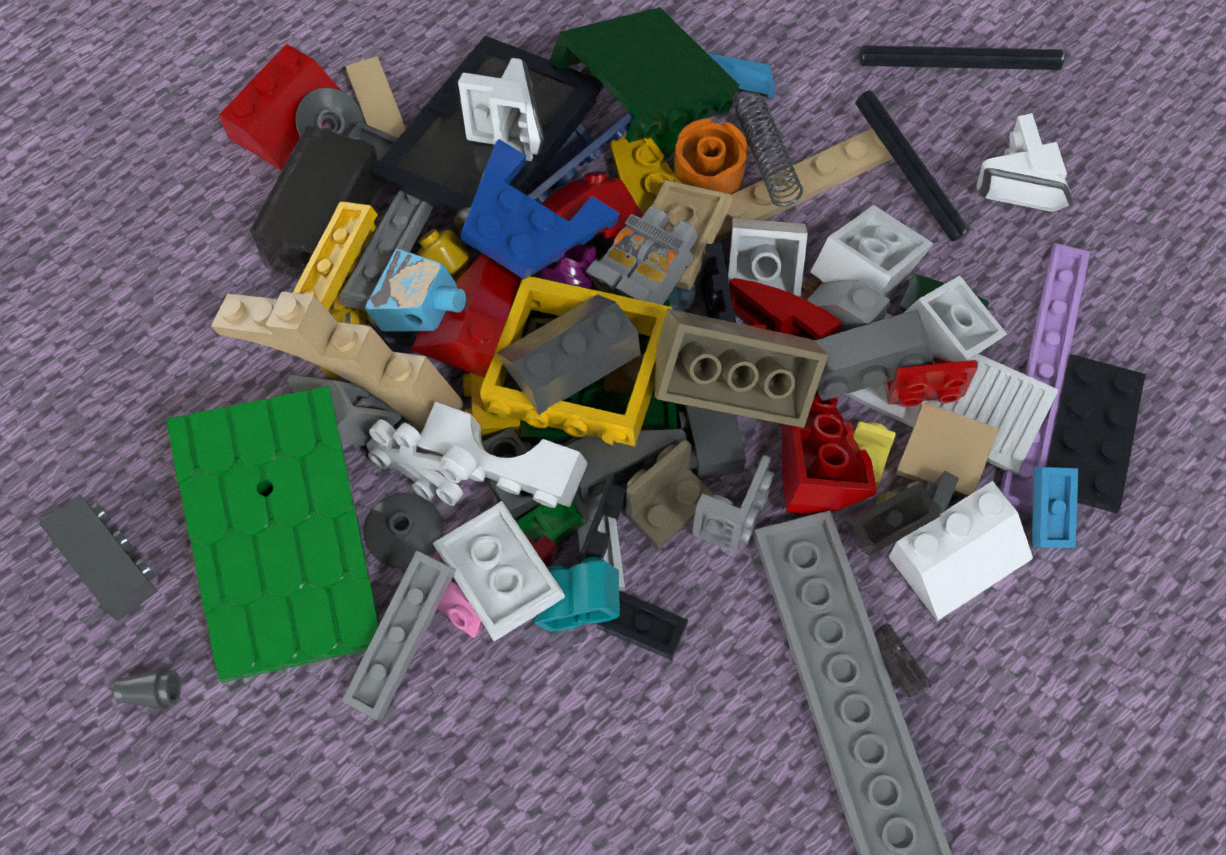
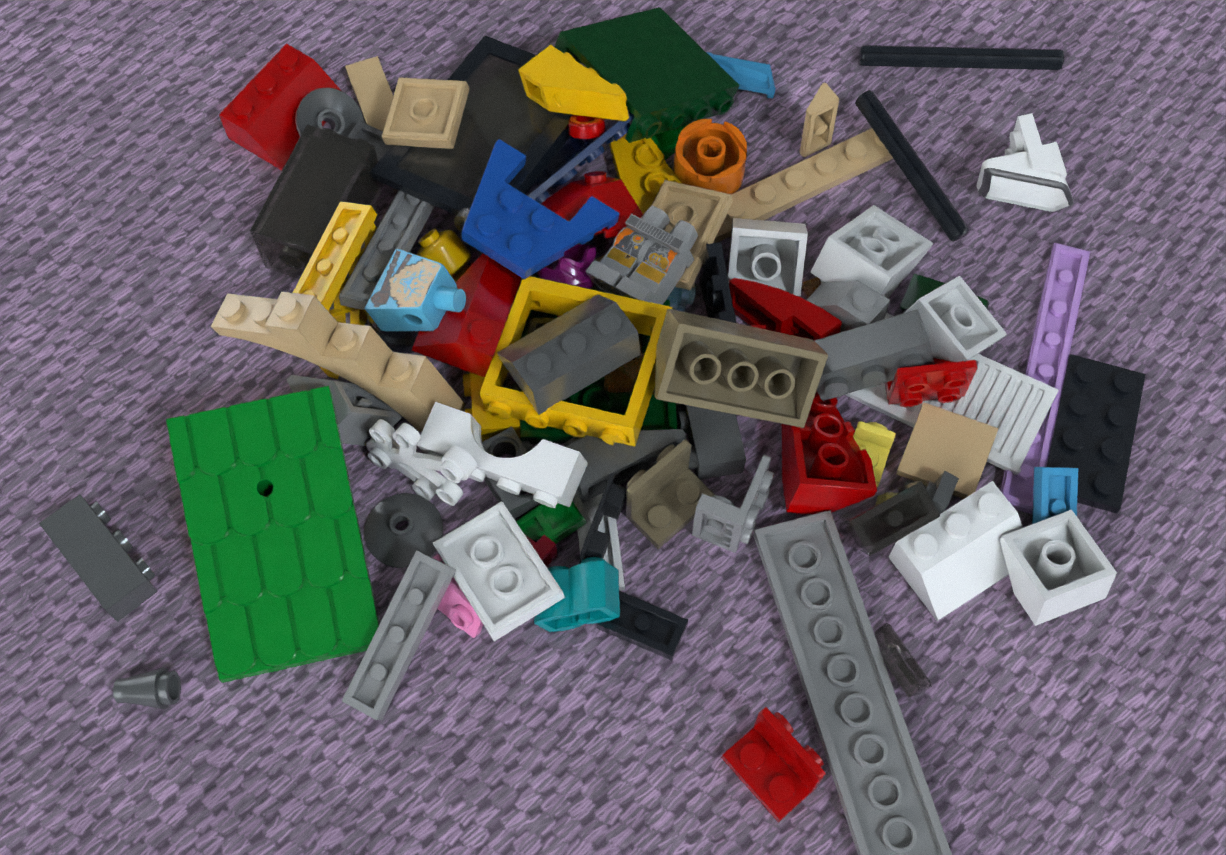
(425, 113): none -> tan tile
(502, 109): white piece -> none
(570, 88): none -> yellow slope
(586, 127): none -> red tile
(753, 149): dark grey piece -> none
(775, 764): none -> red bracket
(819, 121): none -> tan slope
(1056, 567): none -> white slope

